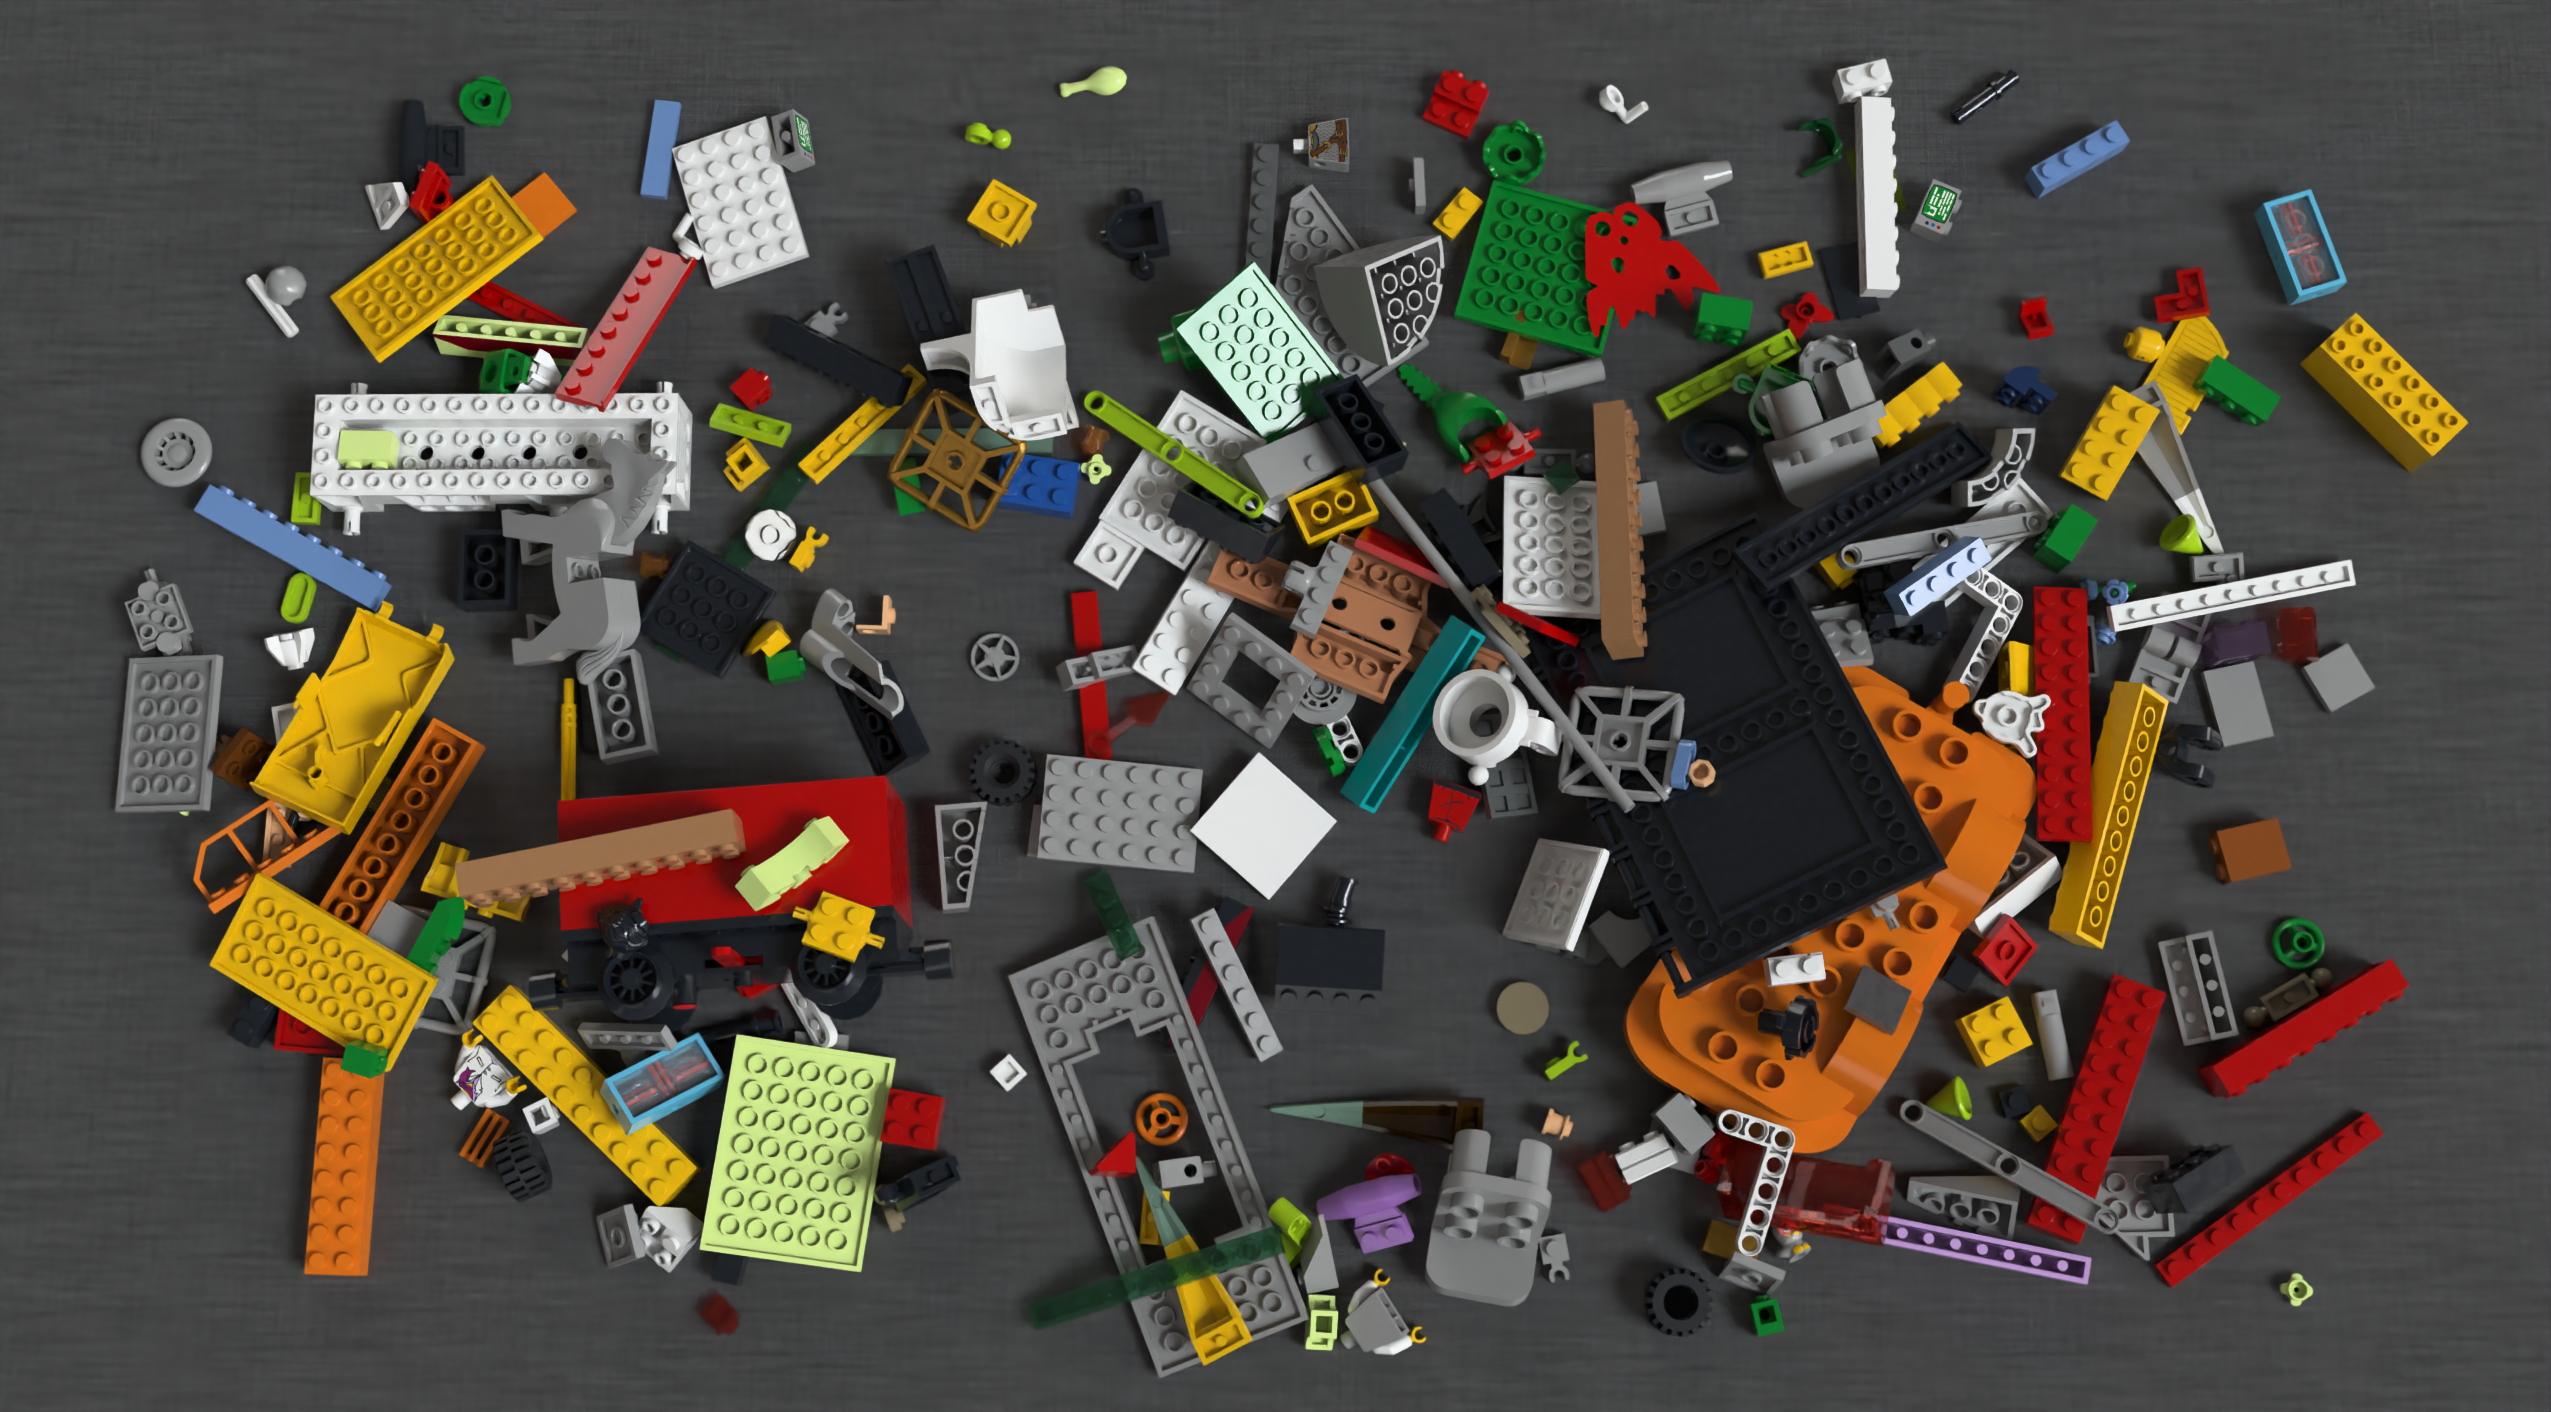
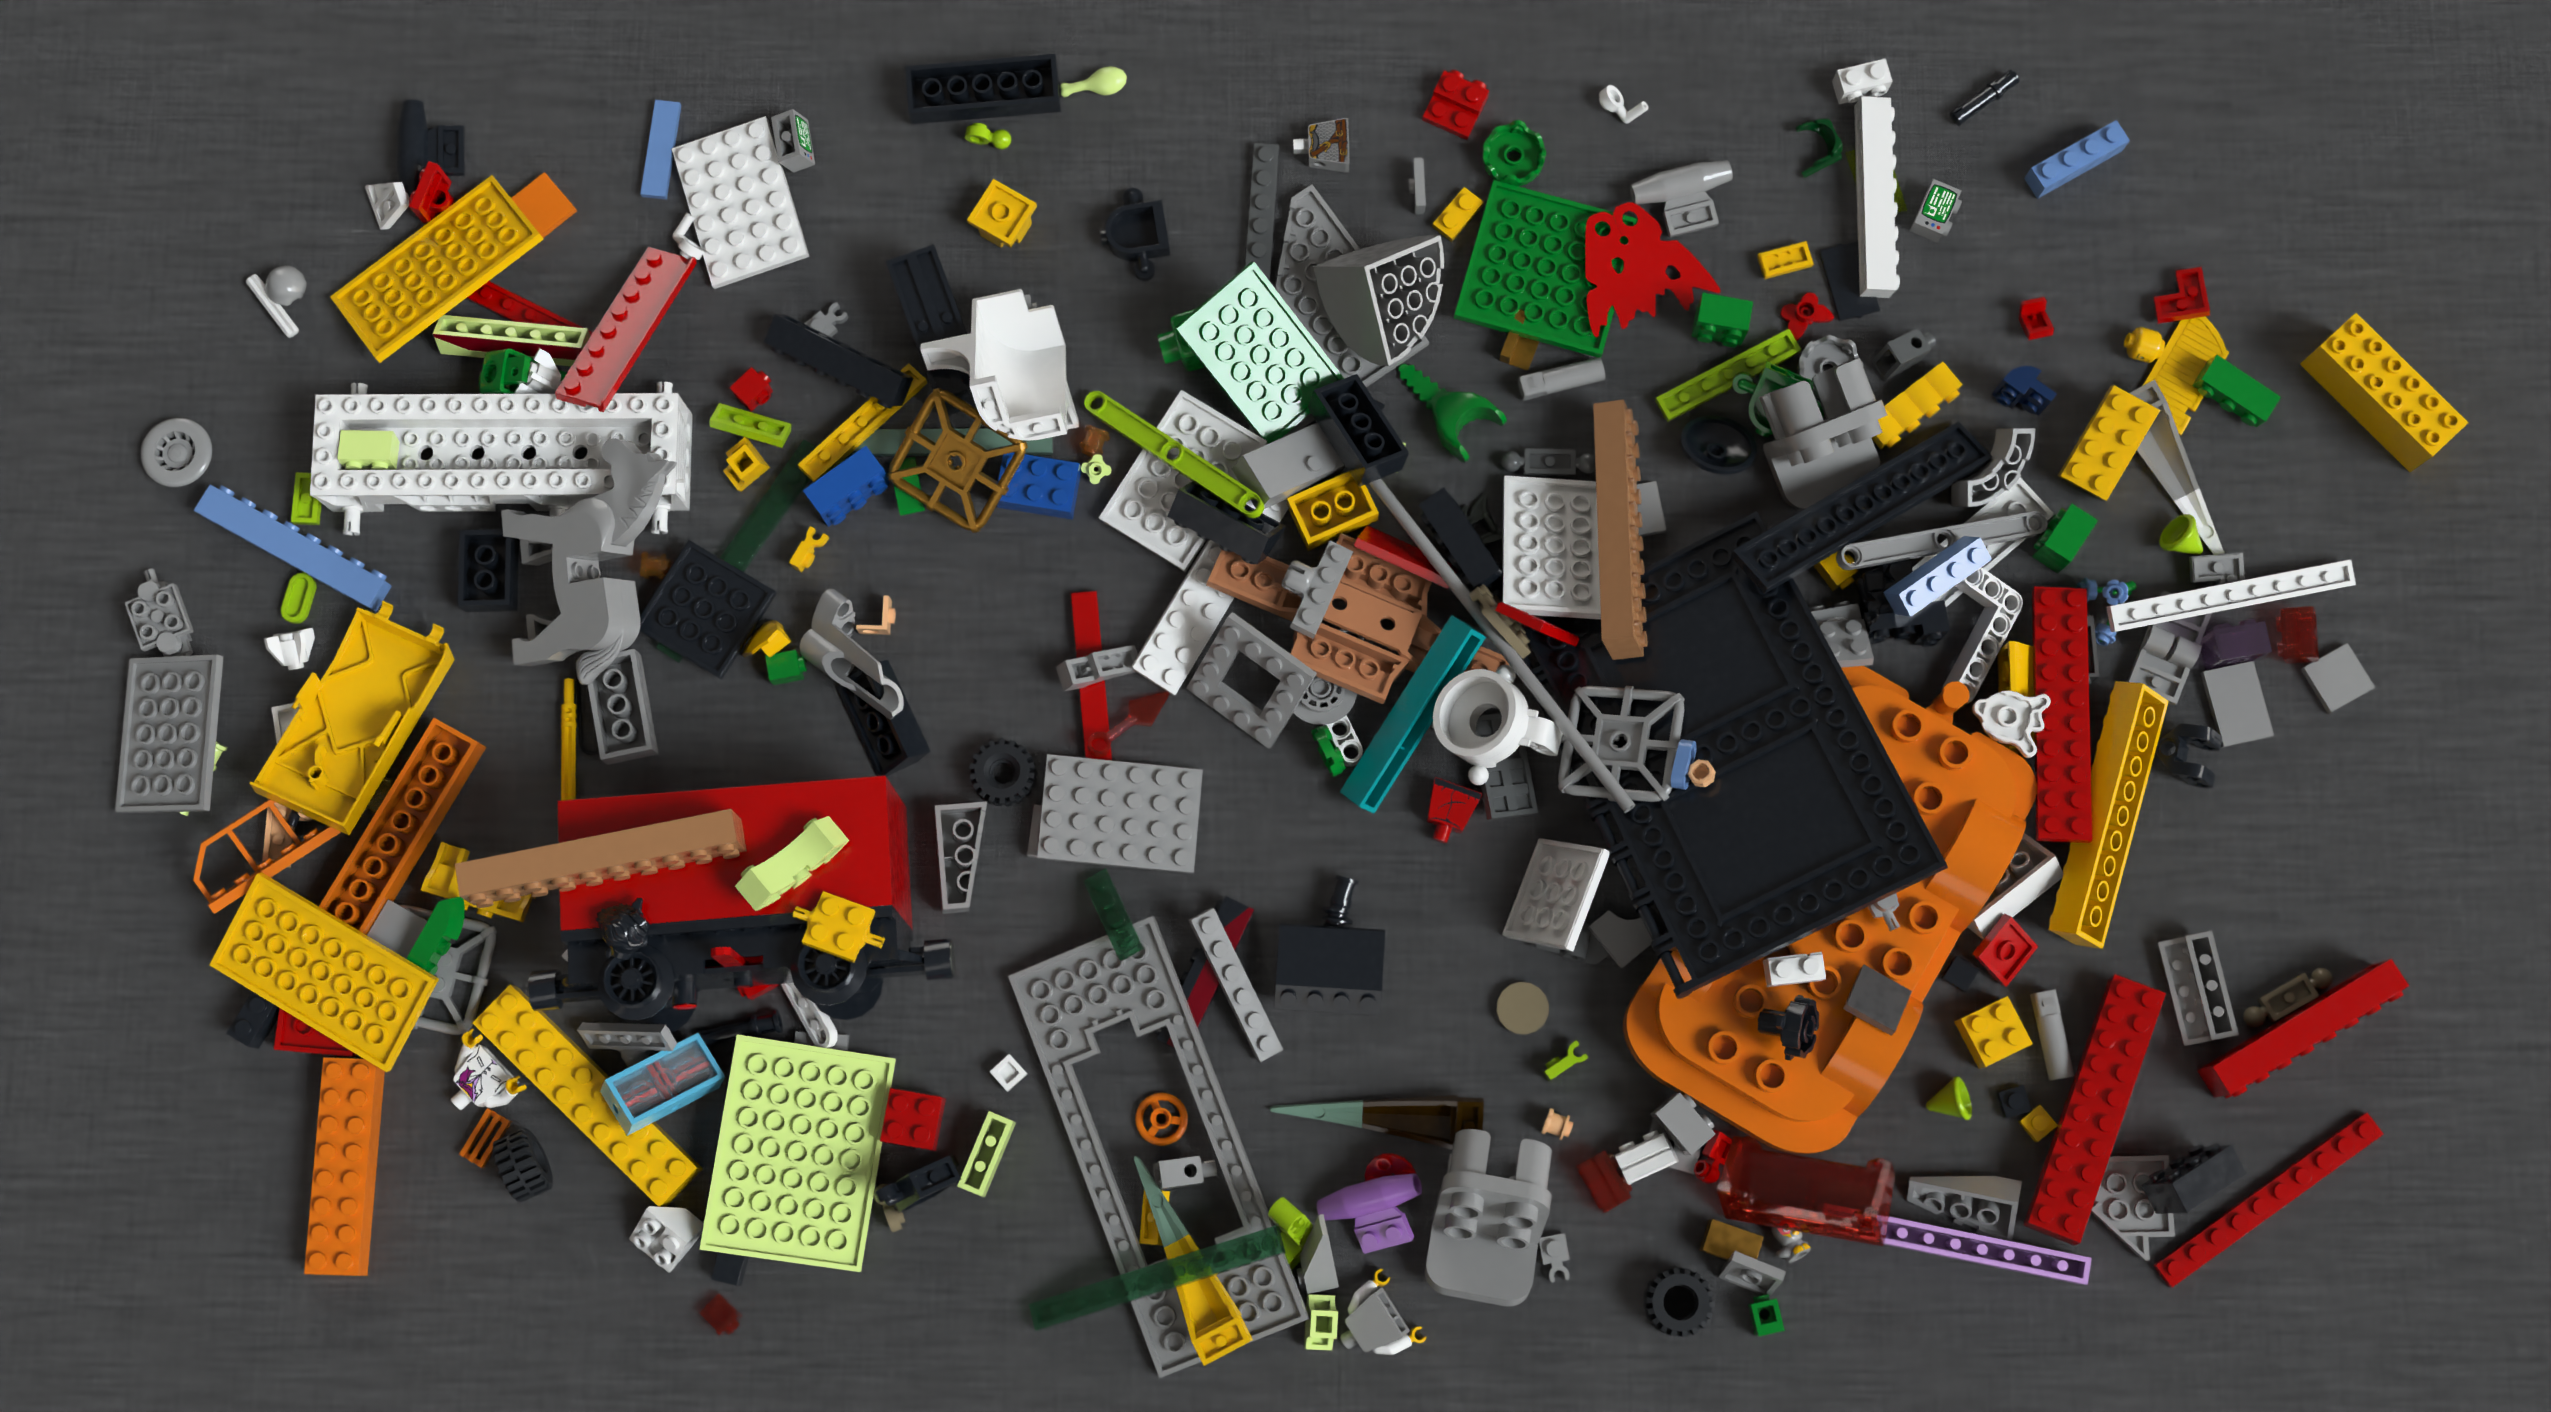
(241, 758): reddish brown plate -> none
(364, 1059): green brick -> none
(480, 89): green plate -> none
(542, 1116): white brick -> none
(620, 1236): light grey plate -> none
(770, 535): tile -> none
(847, 486): none -> blue brick
(983, 89): none -> black brick
(986, 1154): none -> yellowish green brick
(995, 657): light grey wheel -> none
(1109, 555): white plate -> none
(1119, 1160): red slope -> none
(1263, 826): white tile -> none
(1500, 450): red plate -> none
(1561, 477): clear green tile -> none
(1762, 1175): white beam -> none
(2025, 1176): light grey beam -> none
(2249, 851): dark orange brick -> none
(2300, 247): brick -> none
(2304, 1289): yellowish green plate -> none
(2306, 938): green piece -> none

